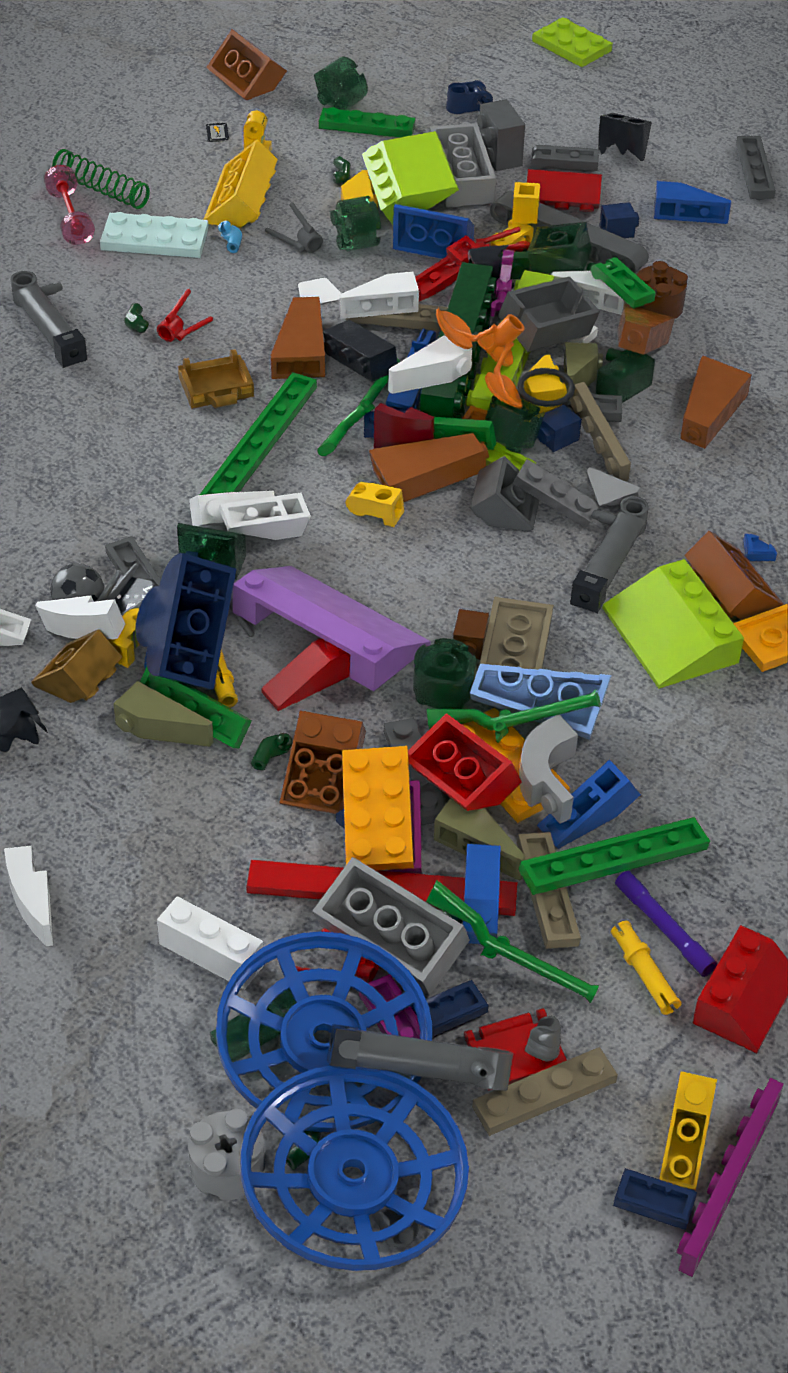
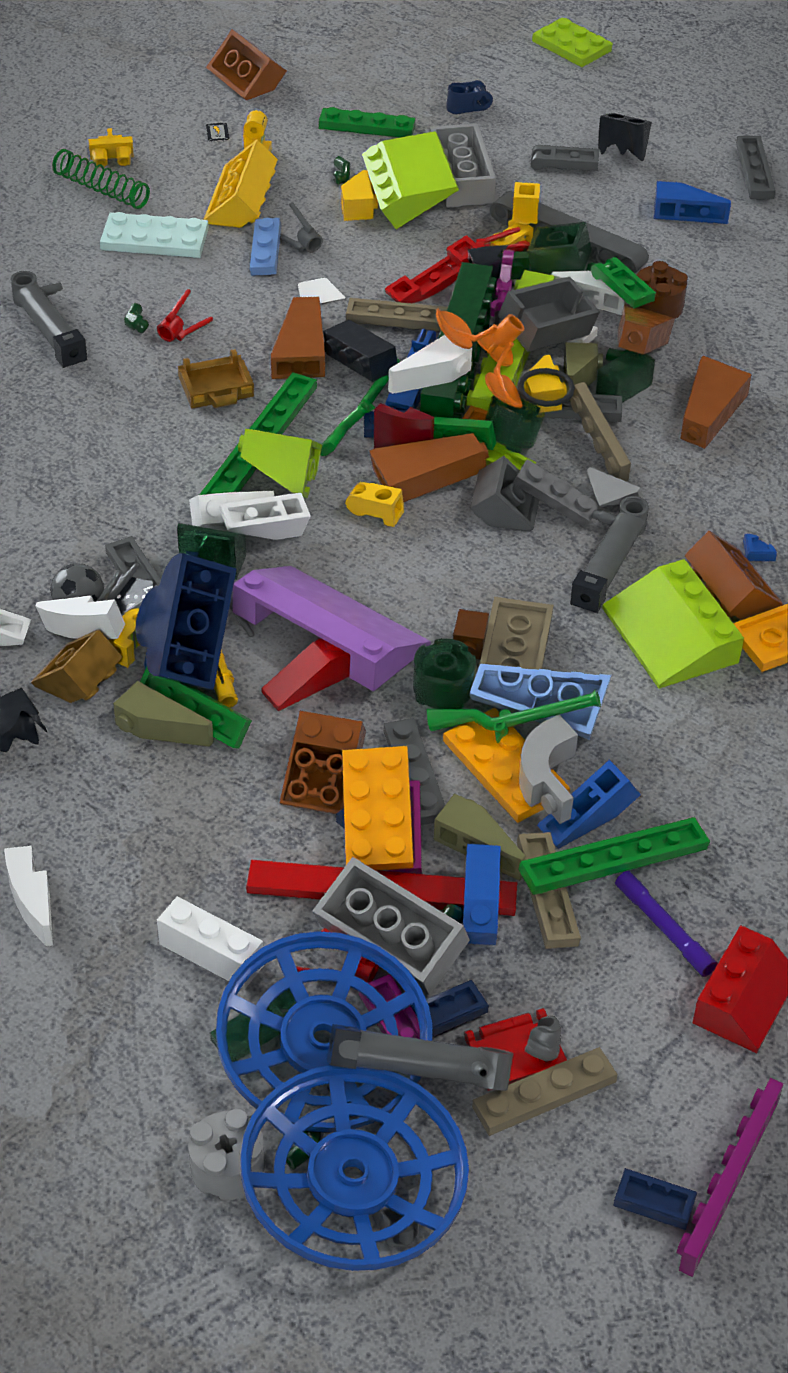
(76, 226): clear pink axle -> none
(111, 147): none -> yellow hips
(232, 235): dark azure arm -> none
(265, 246): none -> medium blue plate
(269, 748): dark green arm -> none
(282, 457): none -> lime slope
(340, 84): clear green brick -> none
(356, 223): clear green brick -> none
(382, 296): white slope -> none
(427, 231): blue slope -> none
(447, 901): green piece -> none
(463, 765): red slope -> none
(502, 134): dark grey brick -> none
(559, 428): dark blue brick -> none
(567, 189): red slope -> none
(619, 219): dark blue brick -> none
(638, 955): yellow pin -> none
(688, 1130): yellow slope -> none

